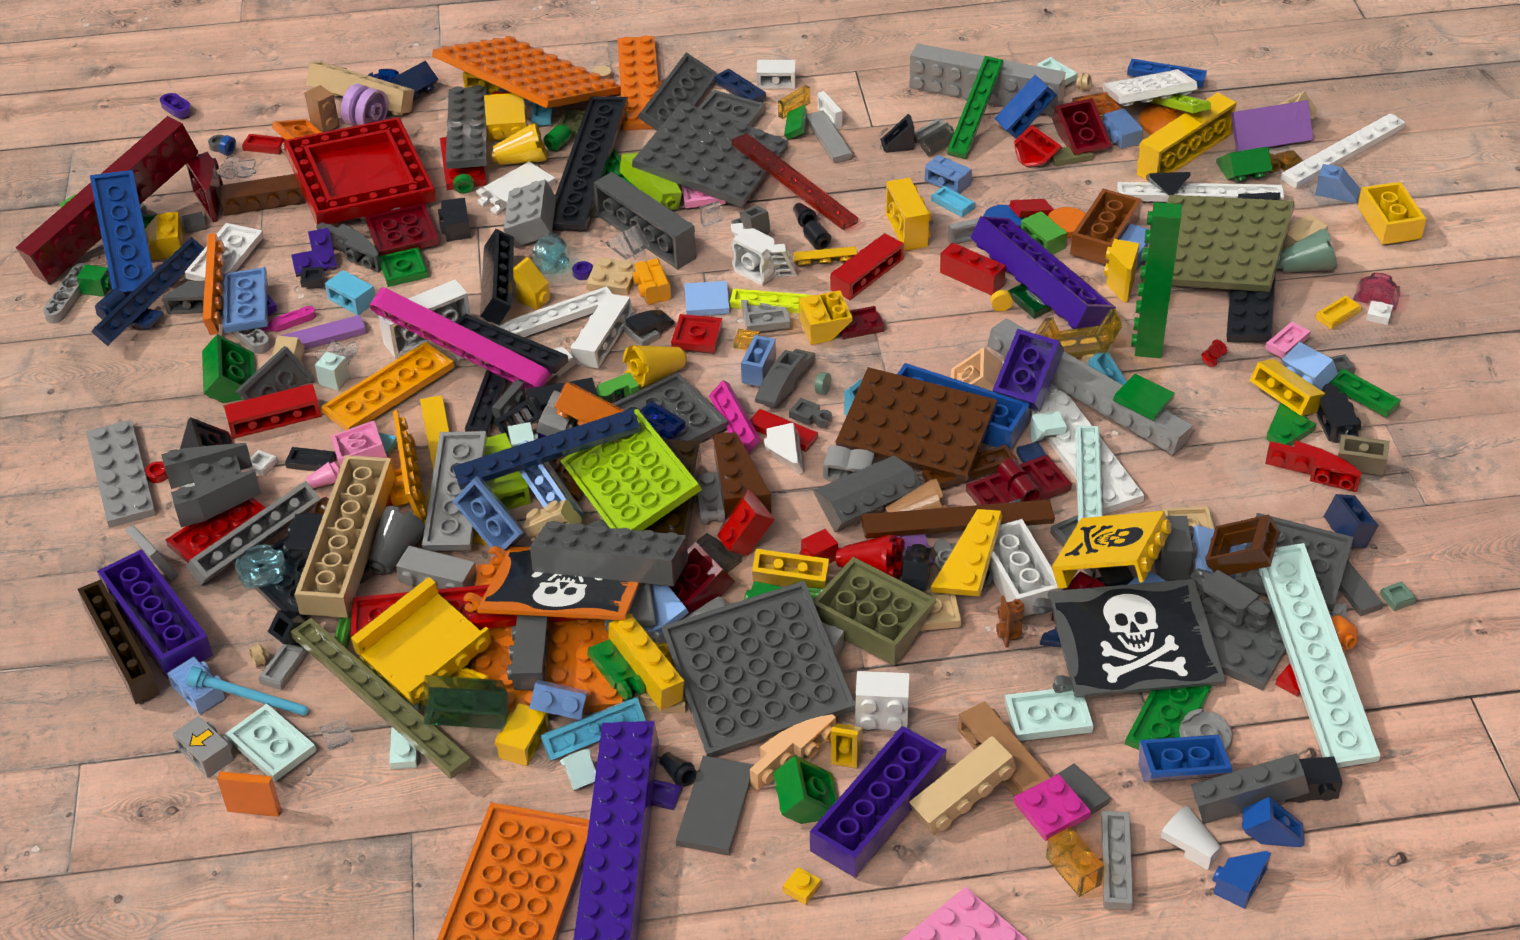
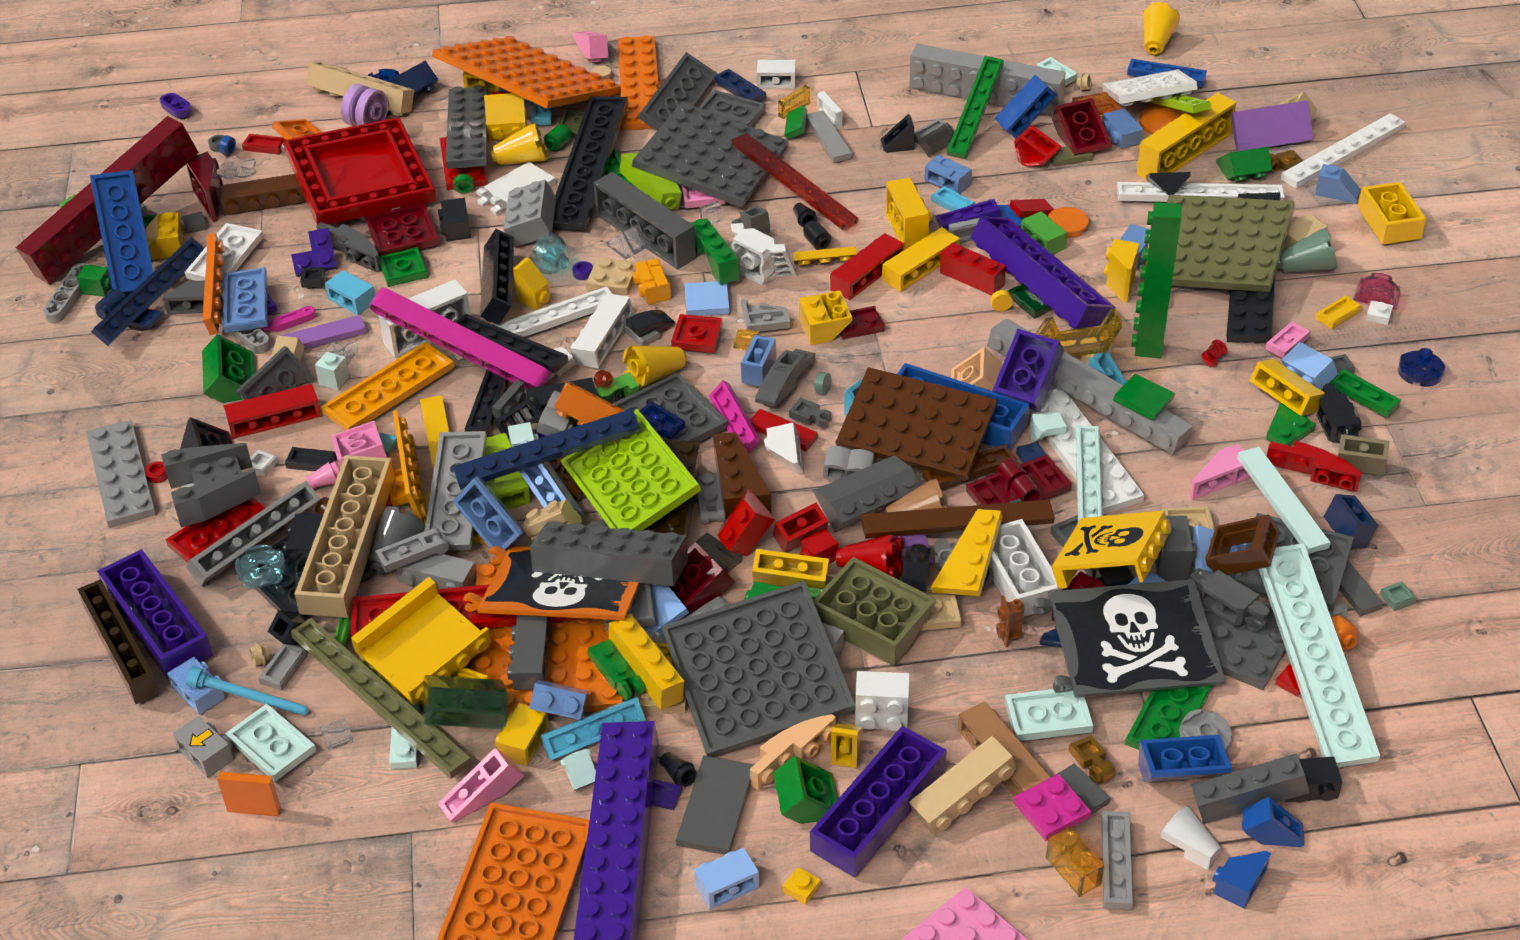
(152, 552): light grey tile -> none
(322, 108): medium nougat brick -> none
(412, 549): none -> light grey plate
(484, 784): none -> bright pink slope
(592, 45): none -> bright pink slope
(599, 382): none -> clear red hinge
(720, 256): none -> green arch
(726, 878): none -> light blue brick
(755, 297): neon yellow tile -> none
(798, 526): none -> red brick
(917, 260): none -> yellow brick
(986, 208): none -> dark purple tile
(1090, 753): none -> pearl gold plate
(1104, 222): dark orange brick -> none
(1158, 26): none -> yellow cone
(1219, 473): none -> bright pink slope
(1283, 500): none -> light aqua tile
(1421, 367): none -> clear blue plate

